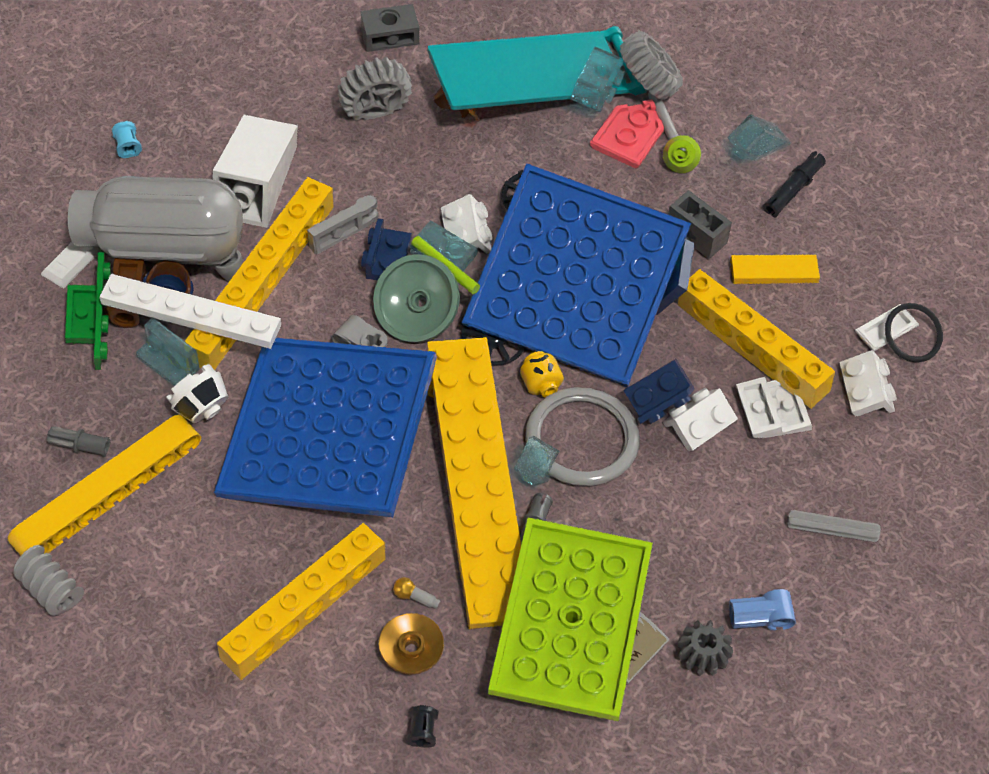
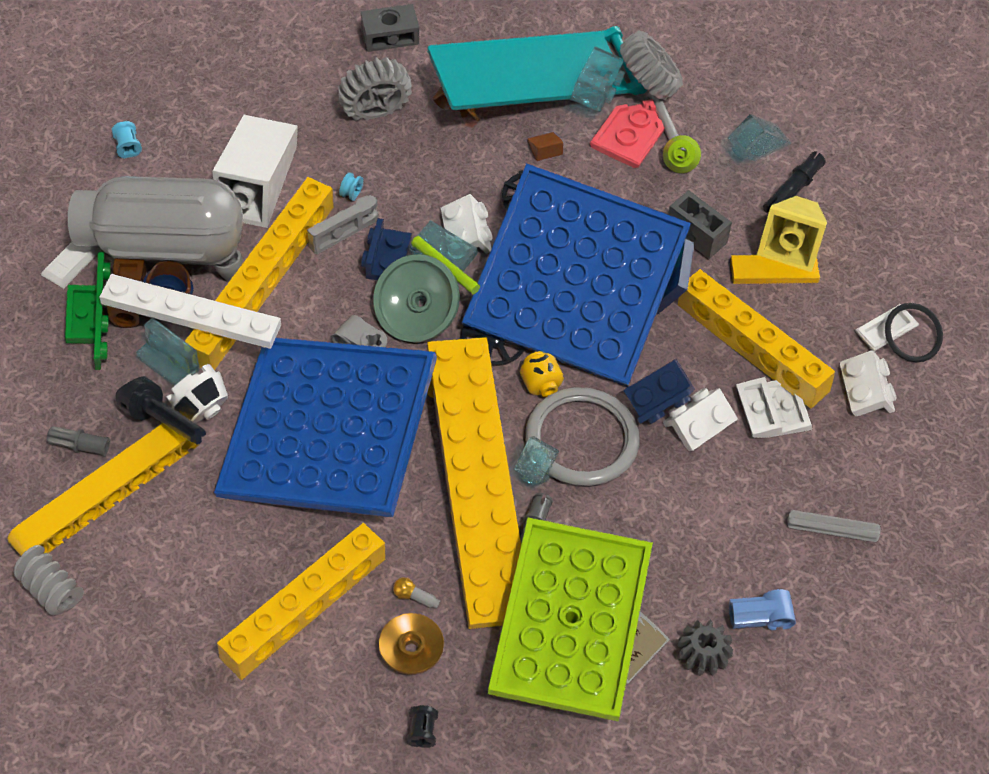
(144, 399): none -> black piece
(351, 186): none -> medium azure bush
(546, 146): none -> dark orange slope
(793, 231): none -> light yellow slope

